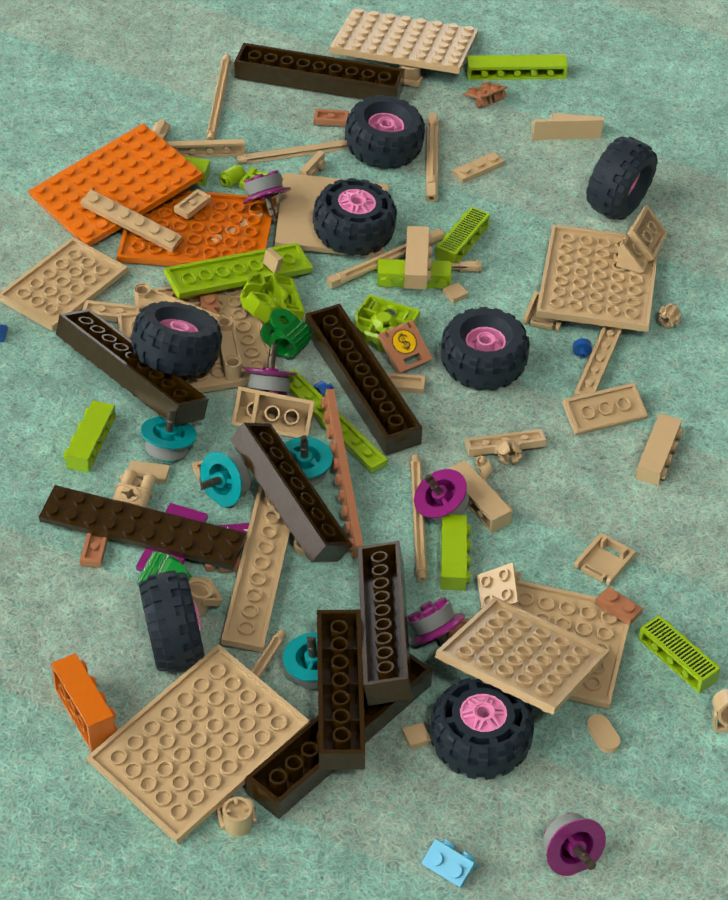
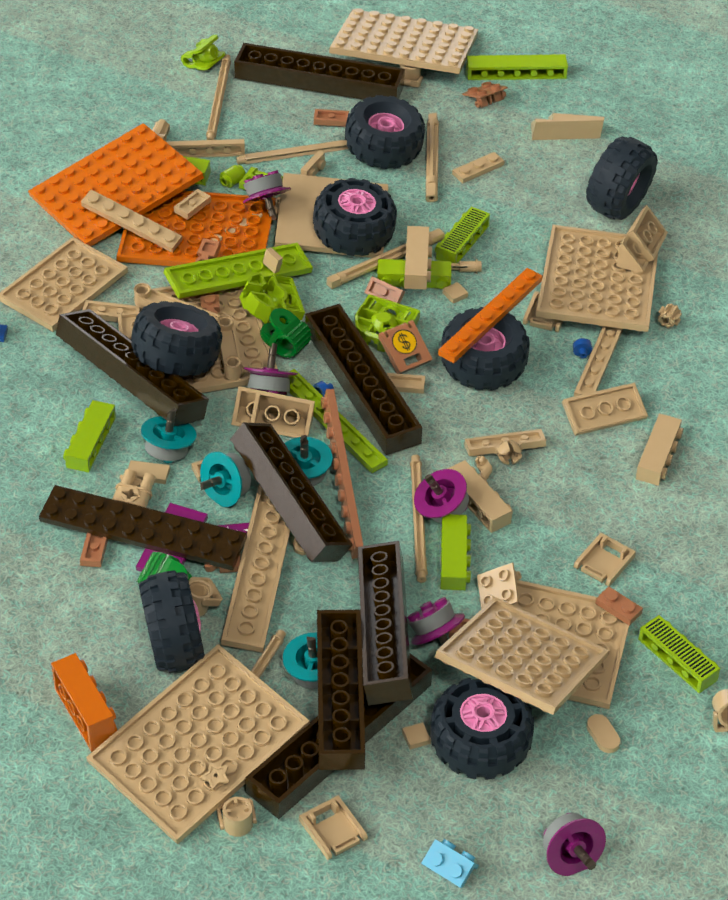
(204, 55): none -> lime piece
(208, 249): none -> nougat plate
(215, 782): none -> tan plate
(336, 832): none -> tan container
(384, 290): none -> nougat plate
(490, 315): none -> orange plate

